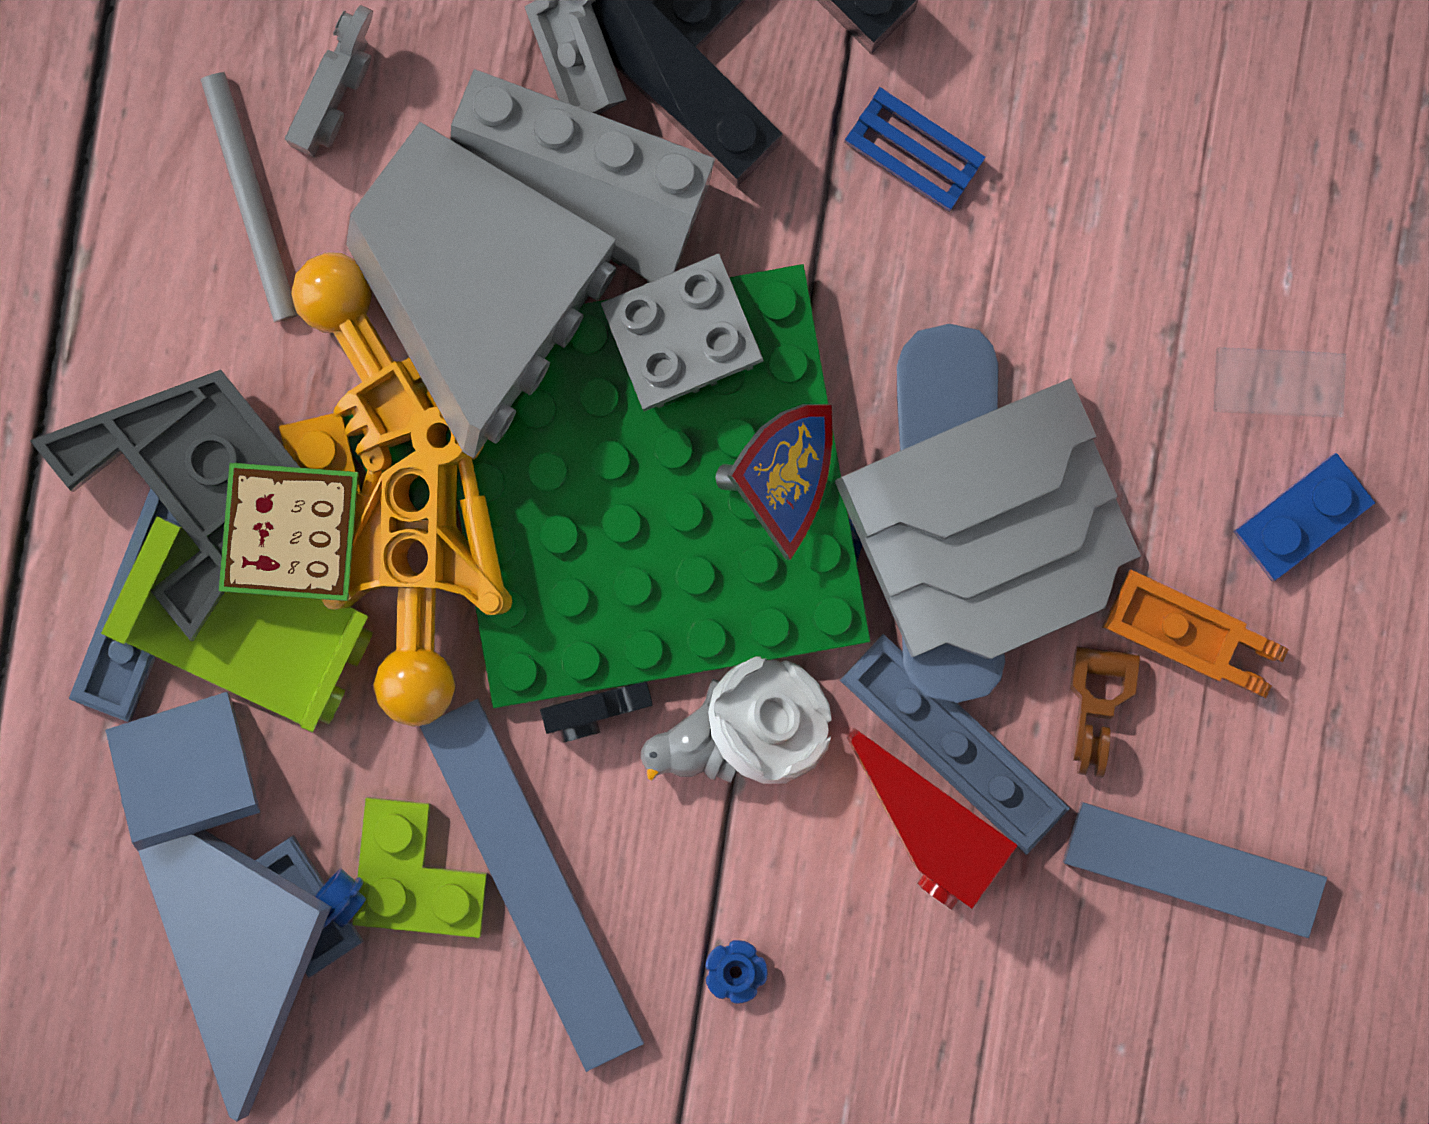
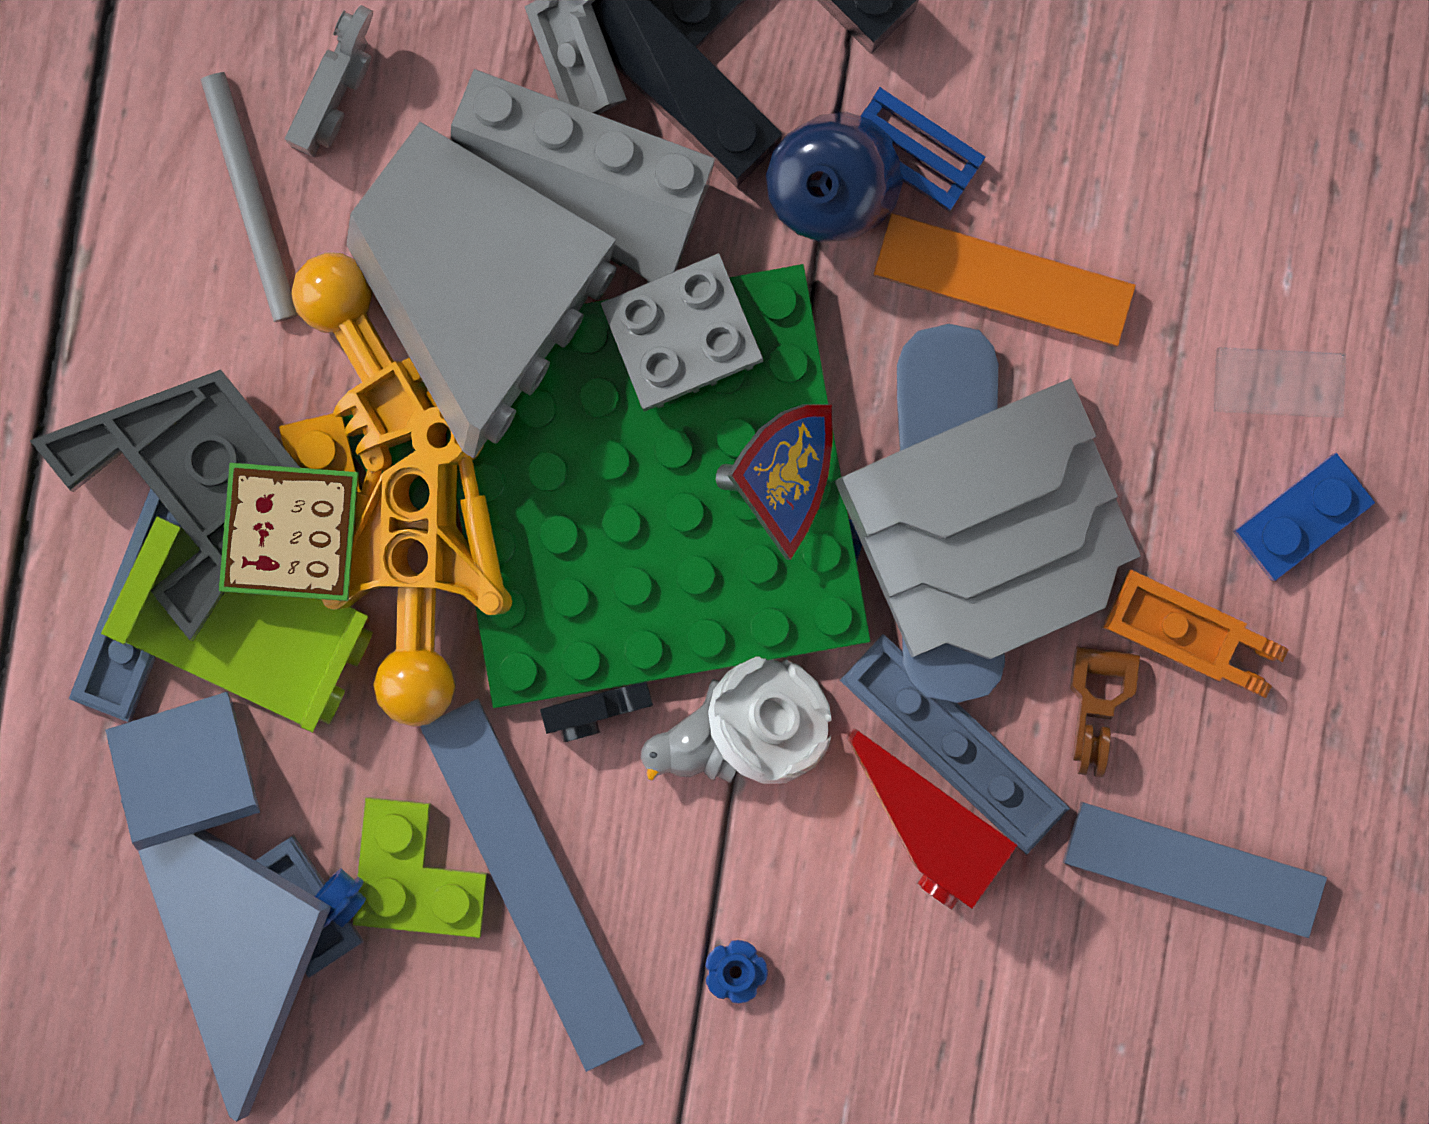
(862, 174): none -> dark blue cylinder
(1004, 280): none -> orange tile

